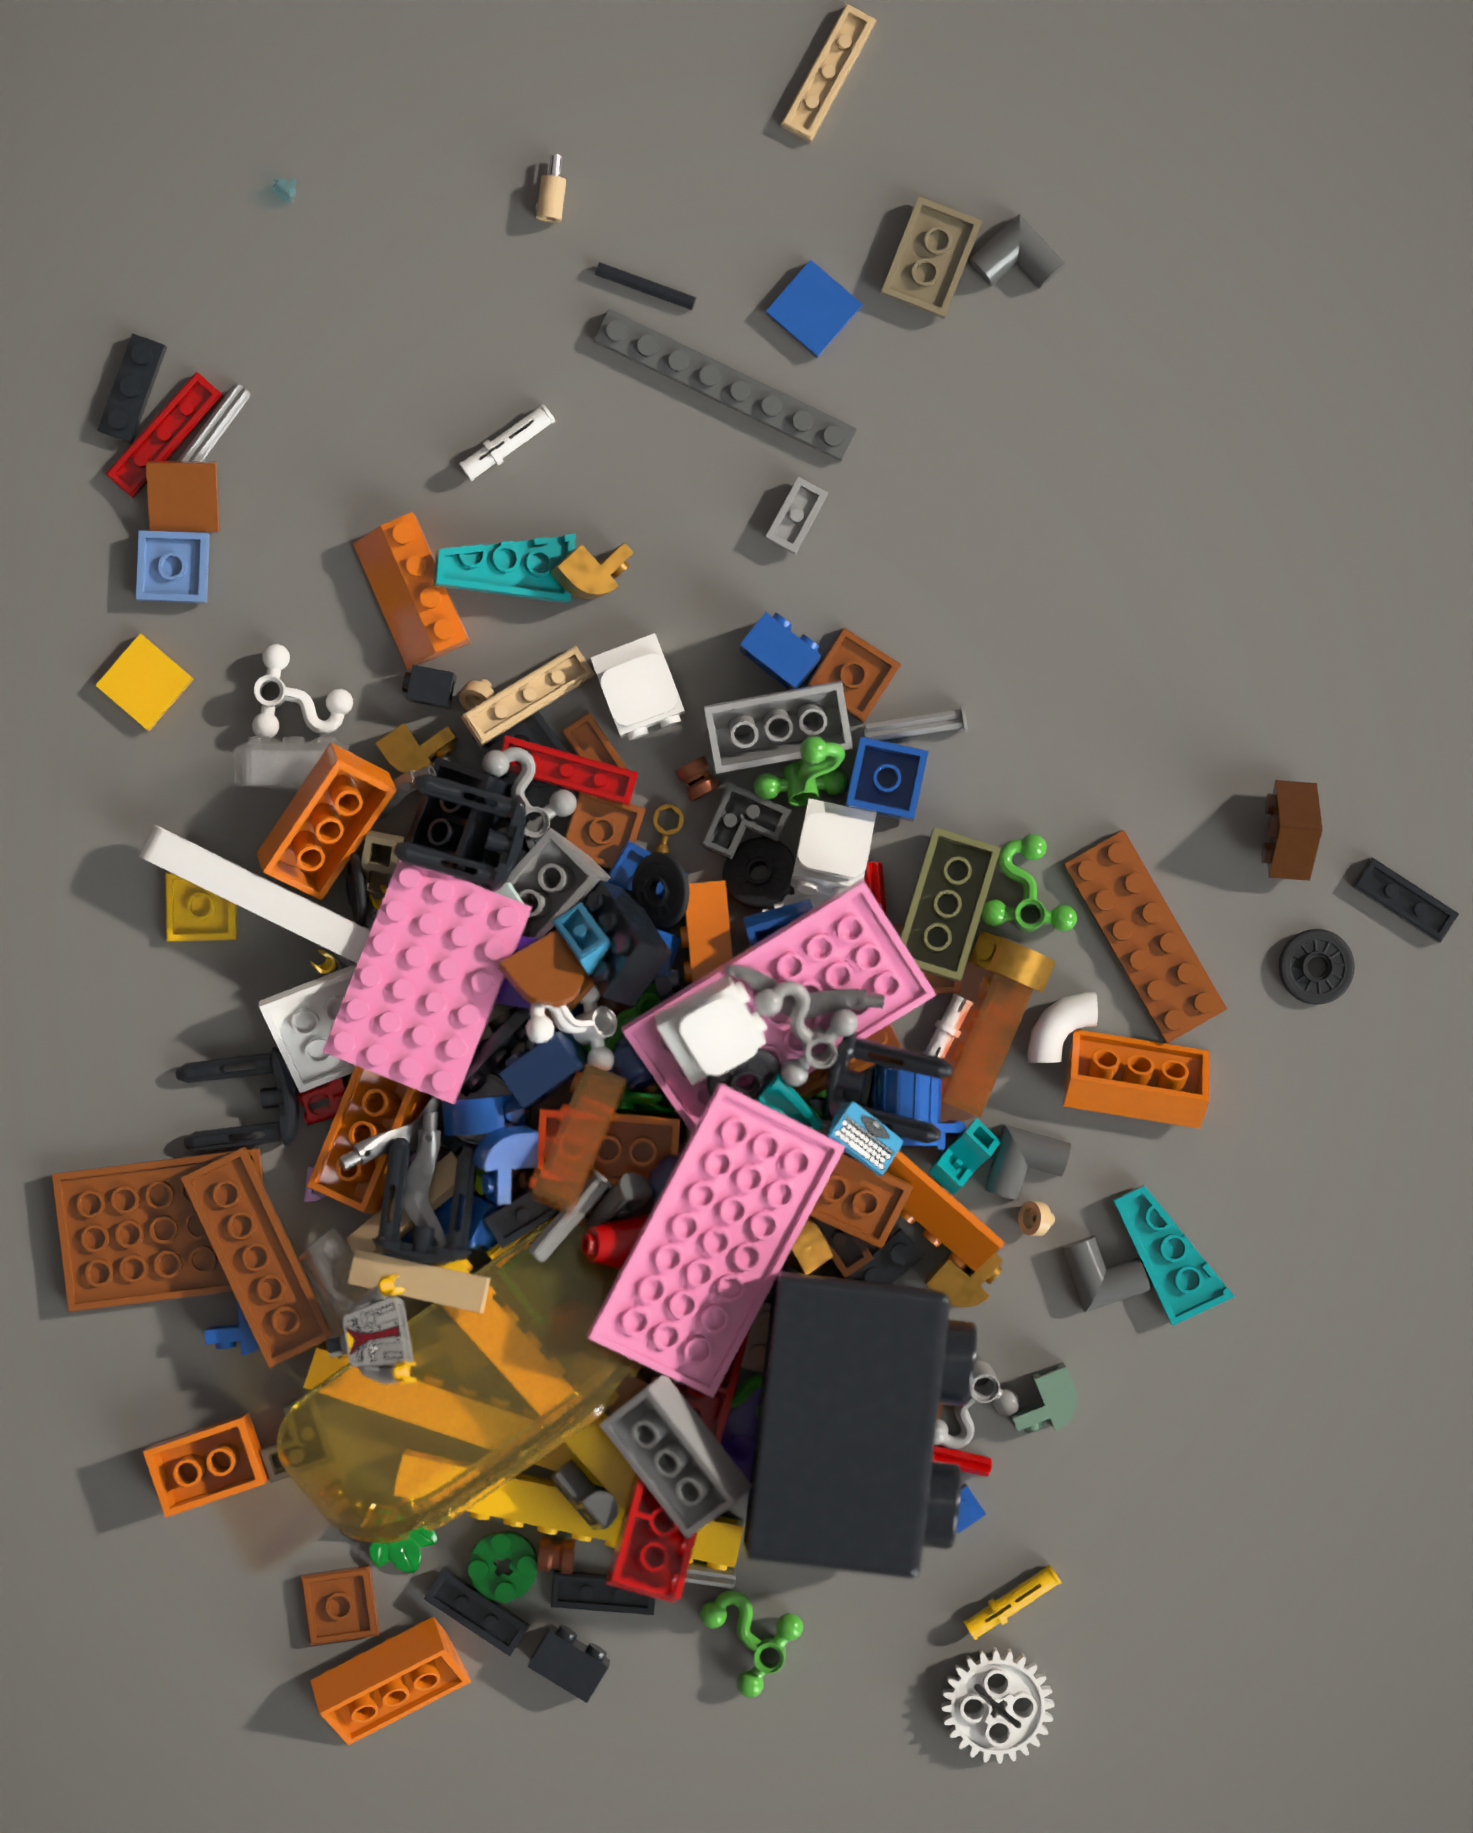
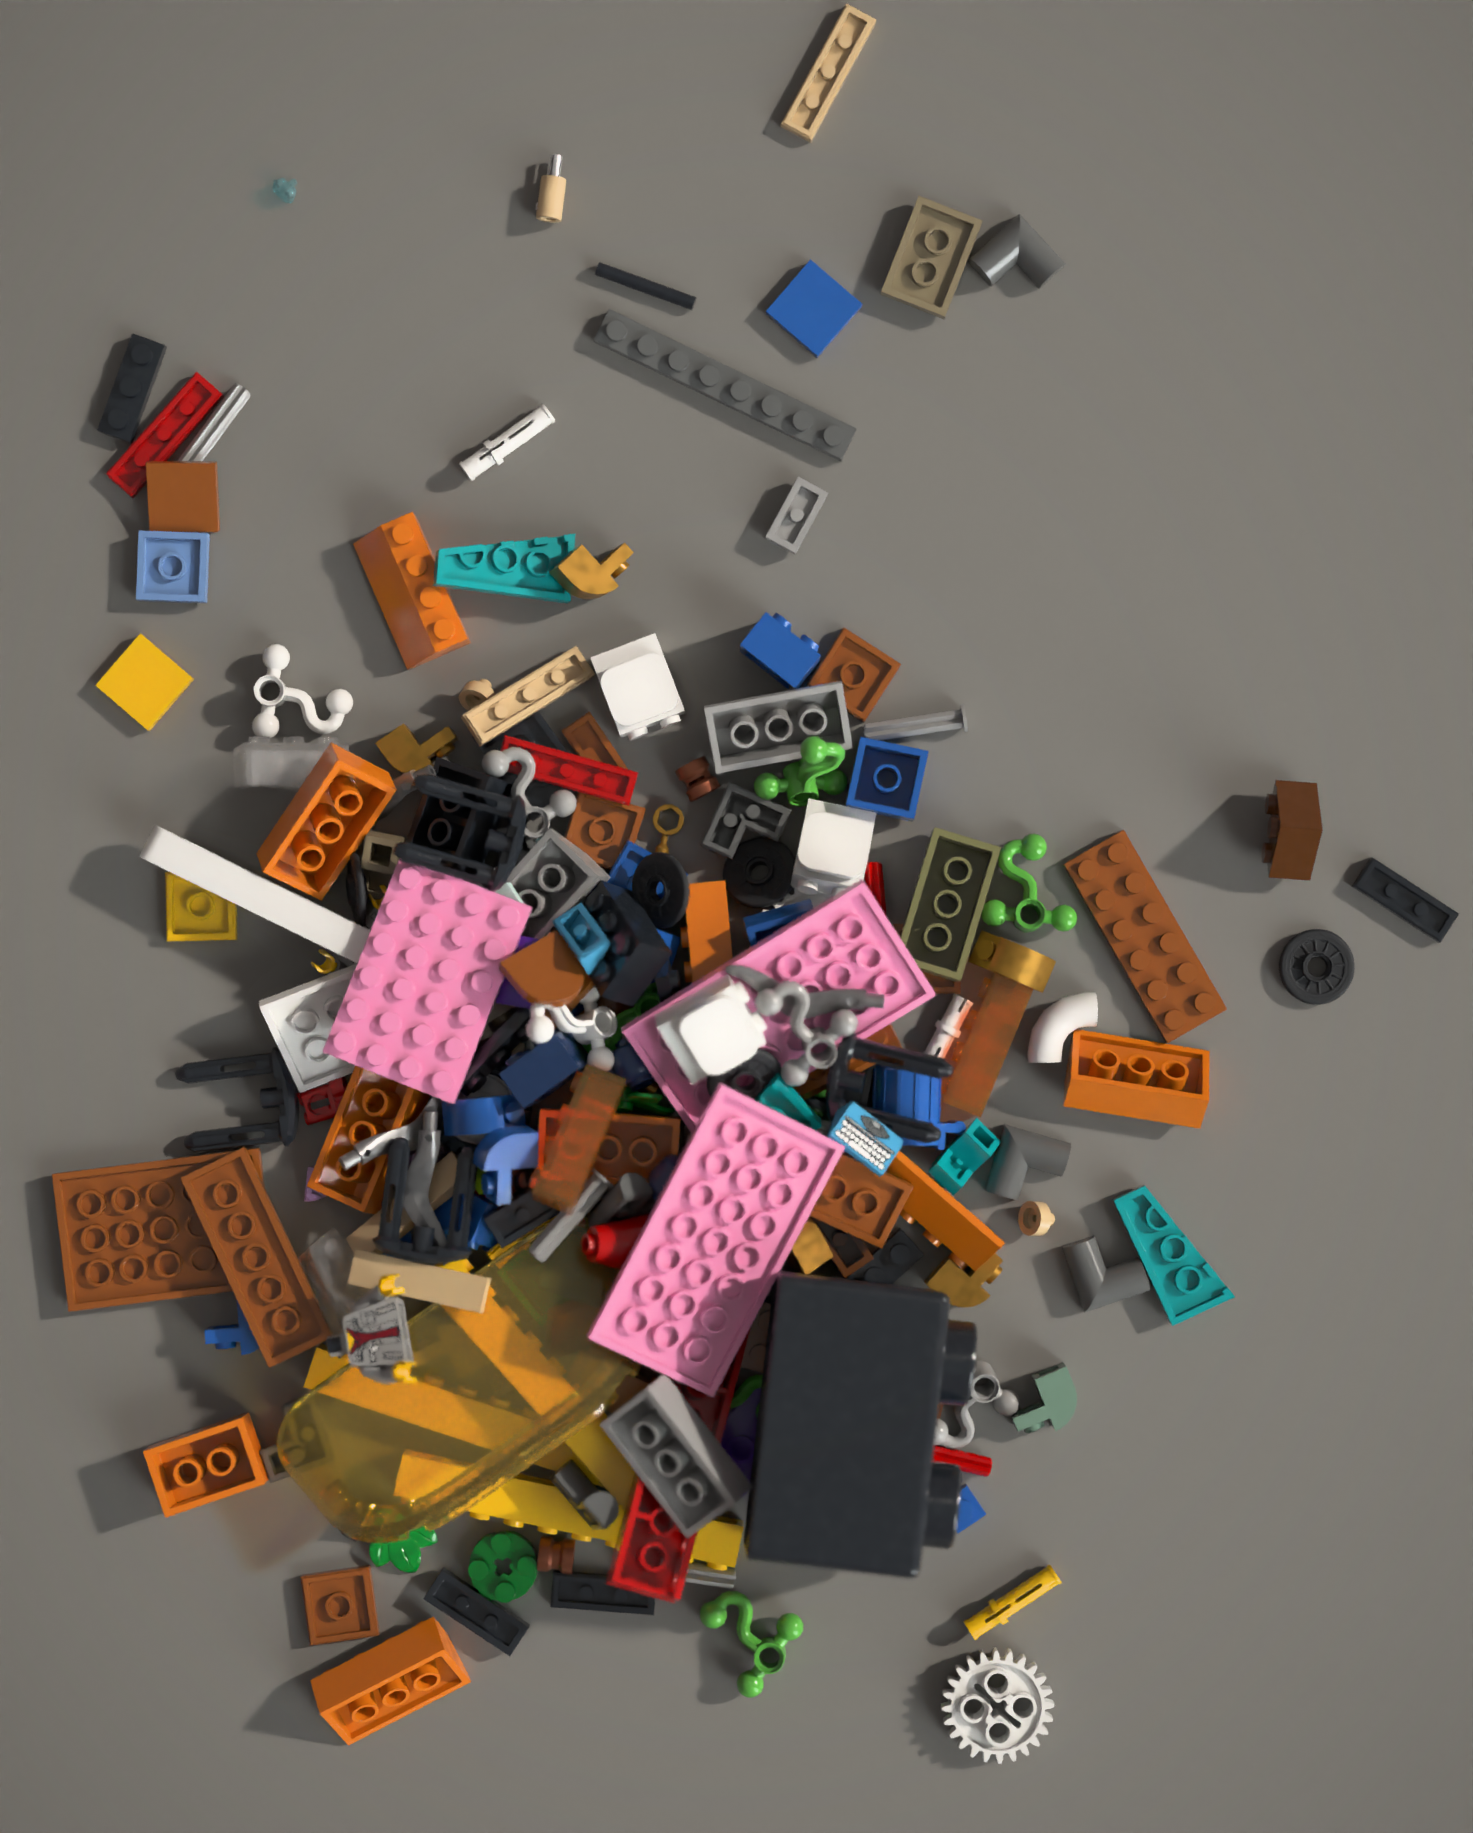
(429, 686): black brick -> none
(570, 1662): black brick -> none

